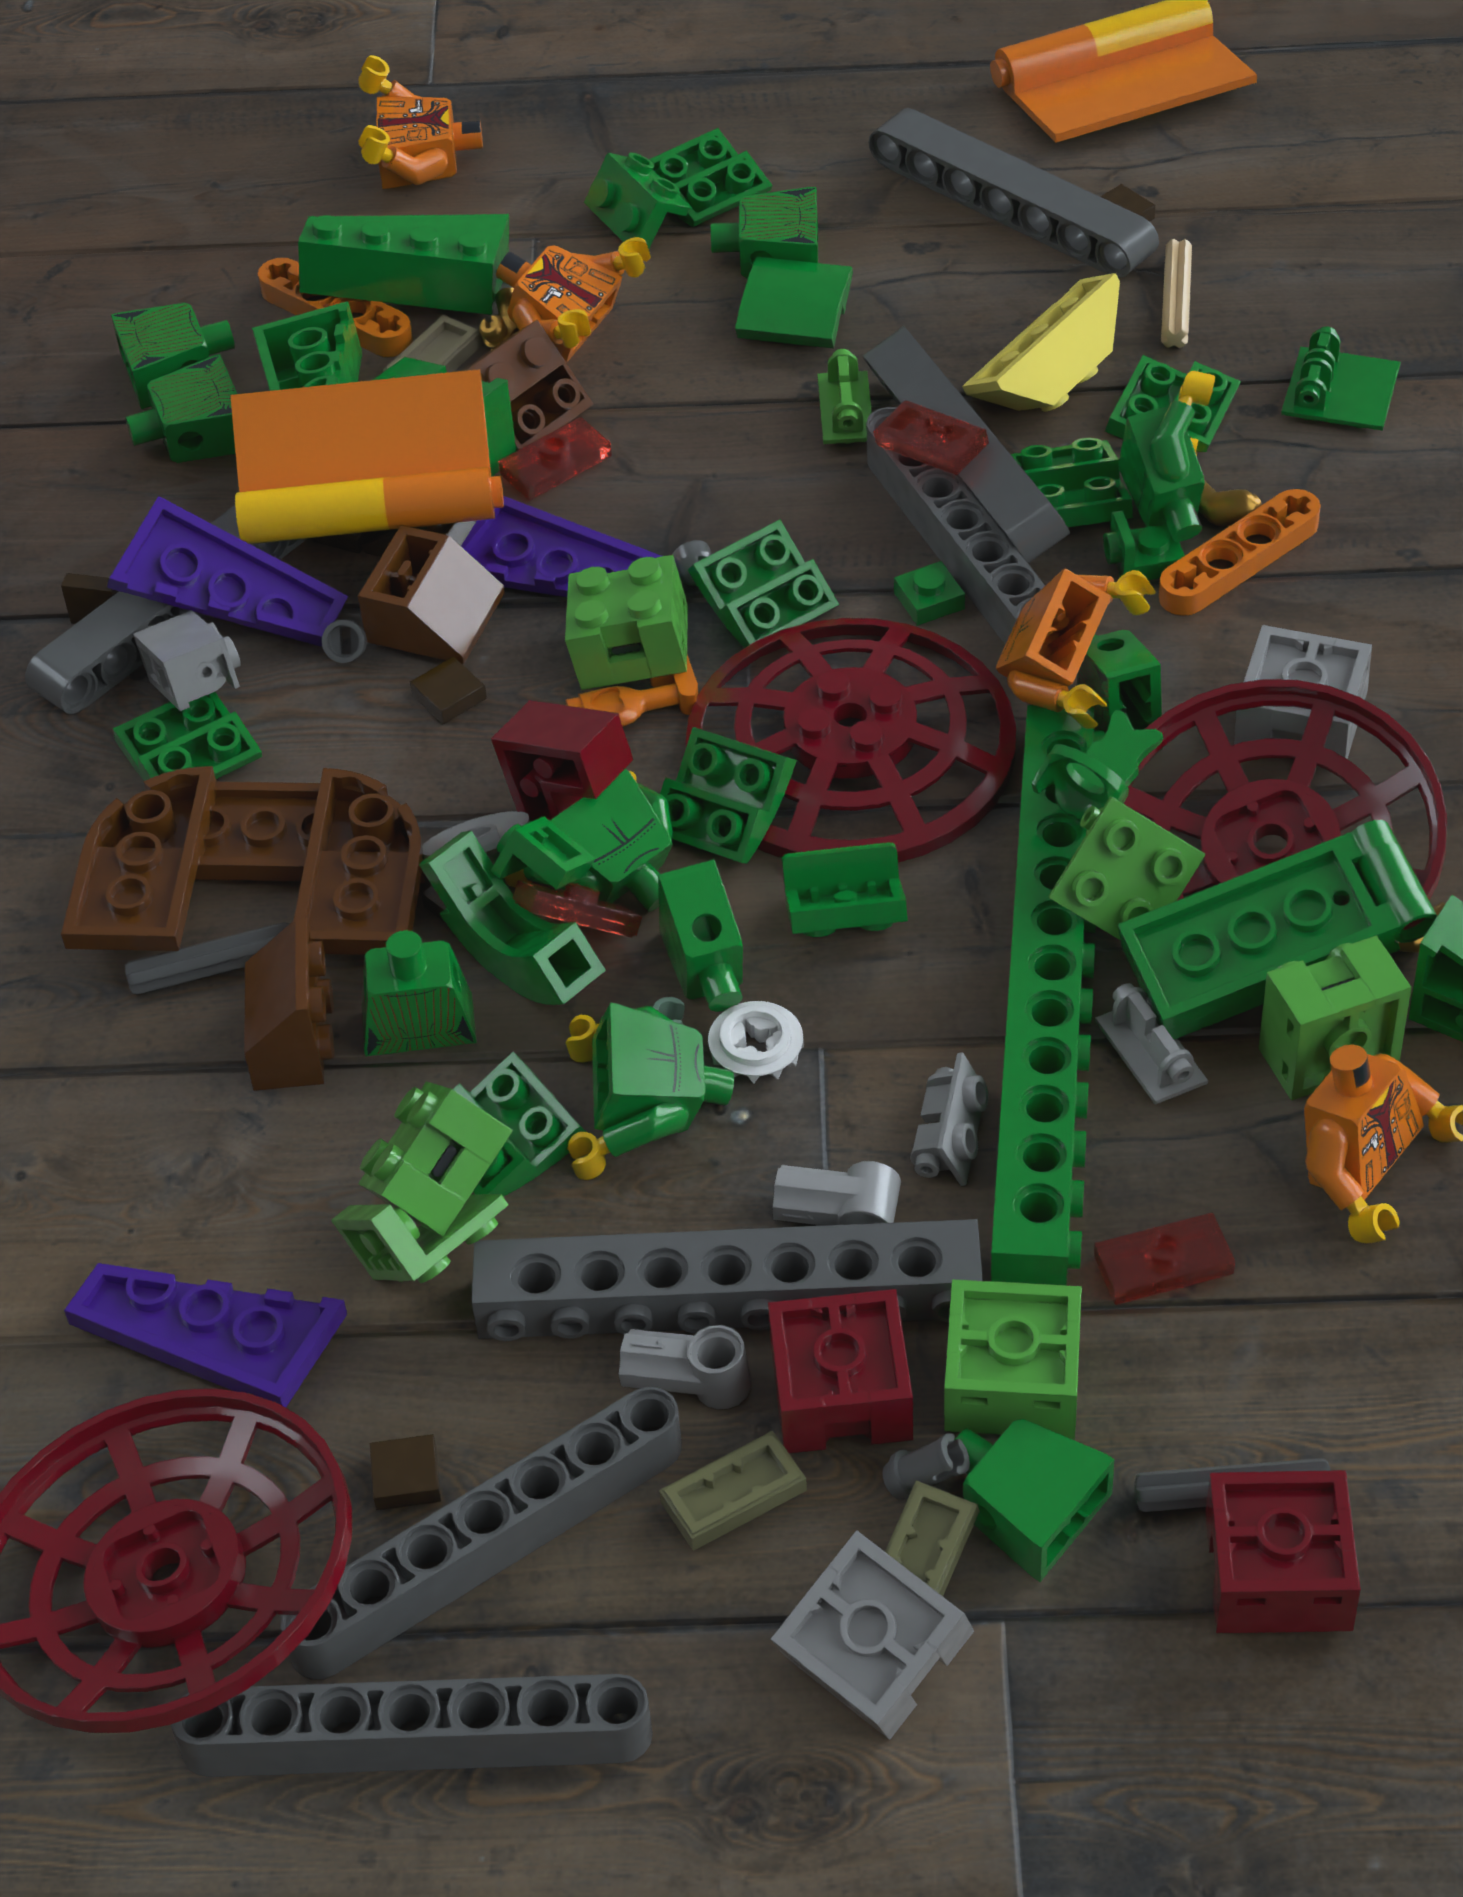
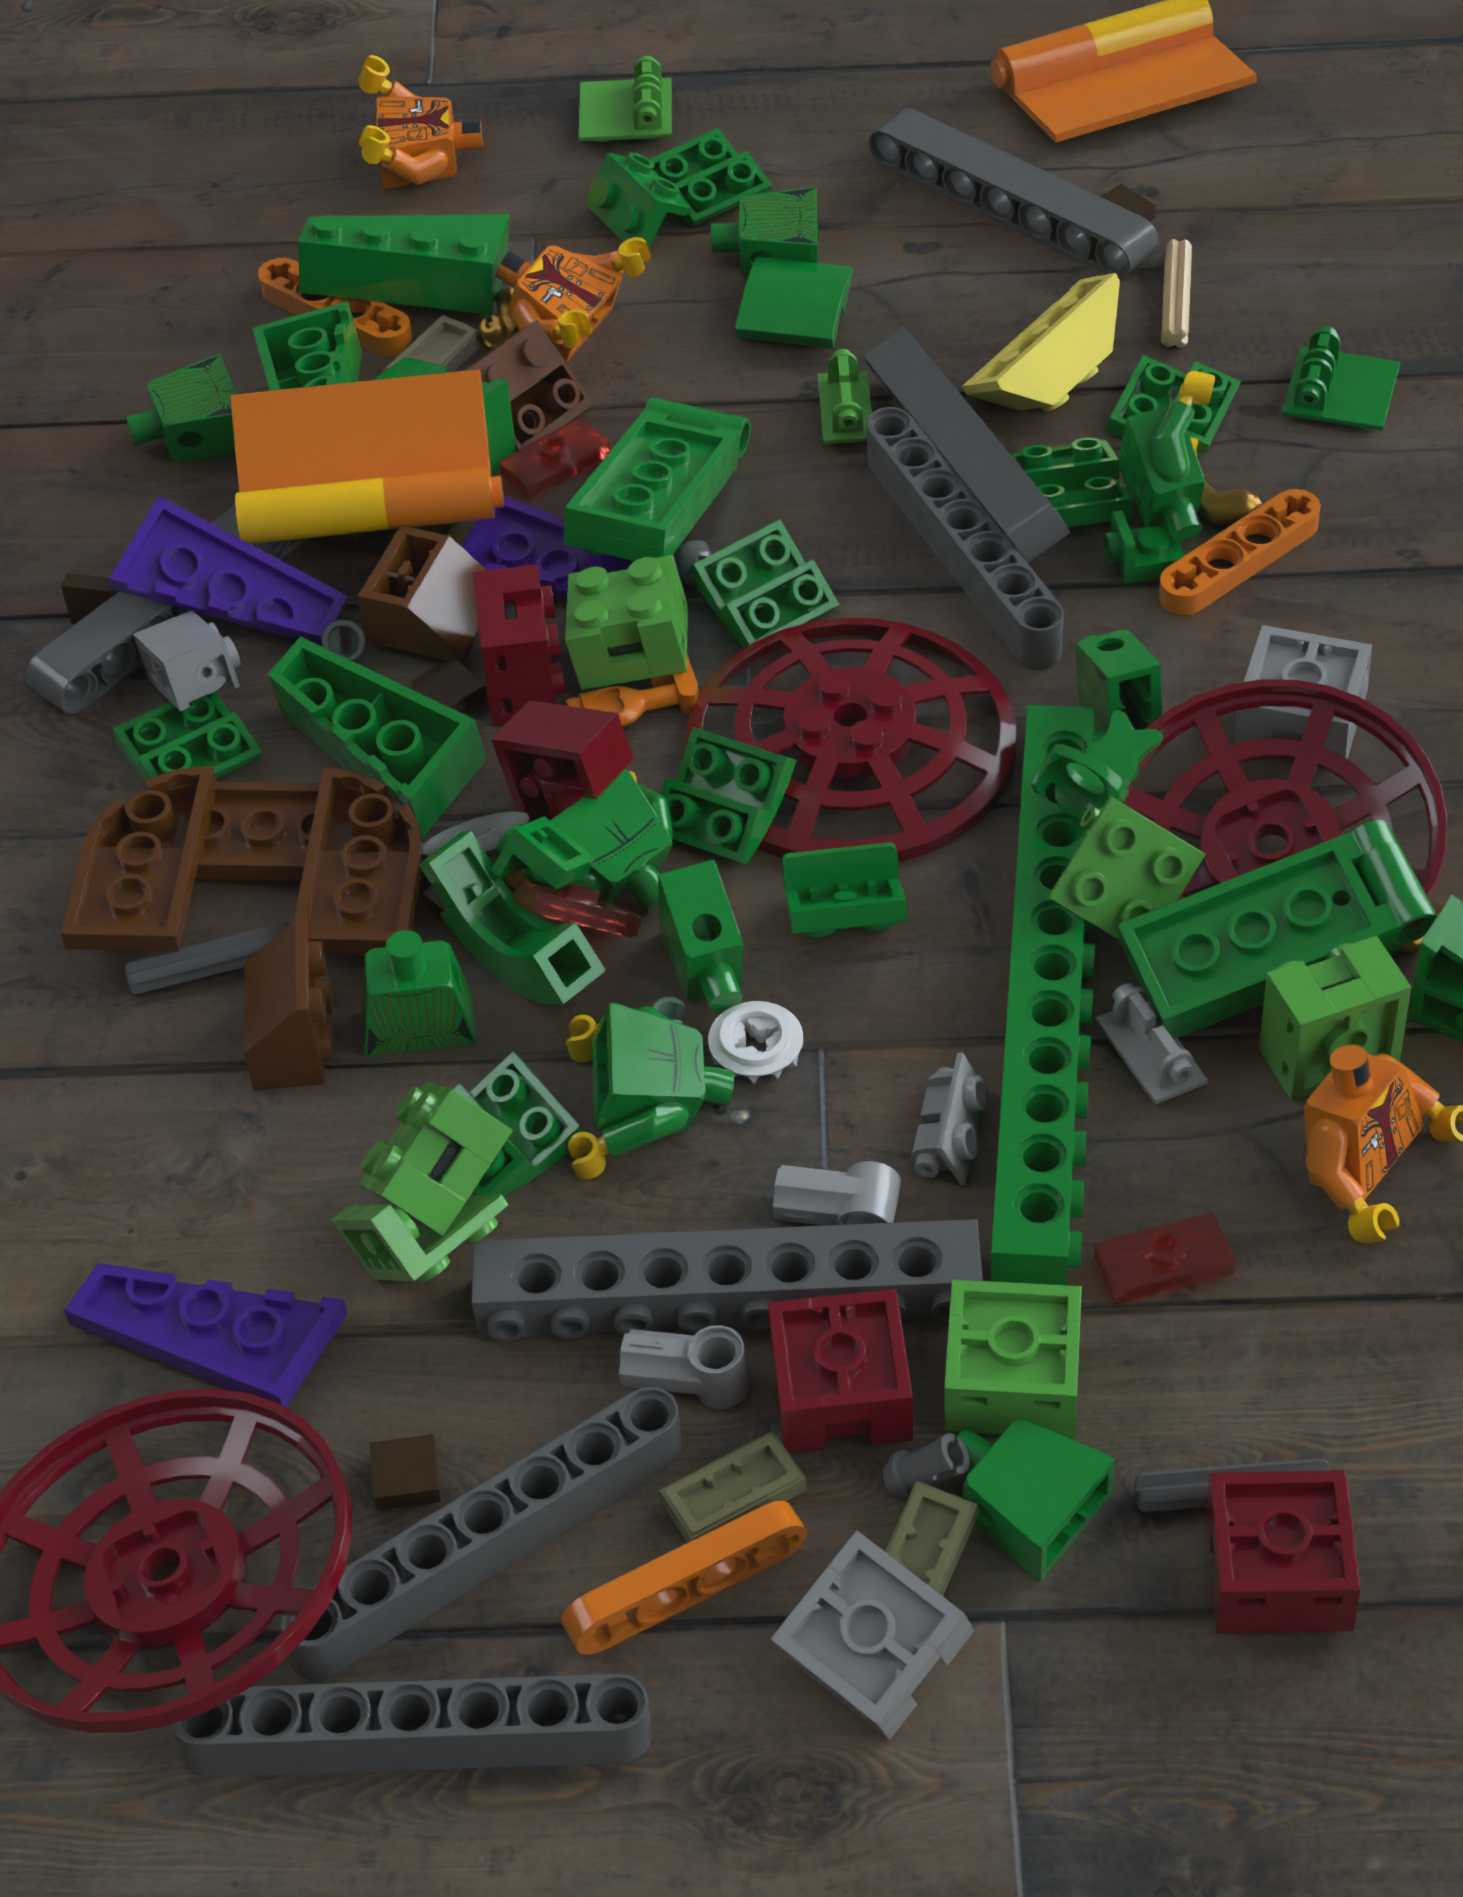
(164, 341): green torso -> none
(379, 728): none -> green wedge
(517, 640): none -> dark red piece
(627, 107): none -> bright green hinge
(656, 481): none -> green hinge
(683, 1577): none -> orange beam
(929, 593): green plate -> none
(931, 437): clear red plate -> none
(1056, 634): orange torso -> none

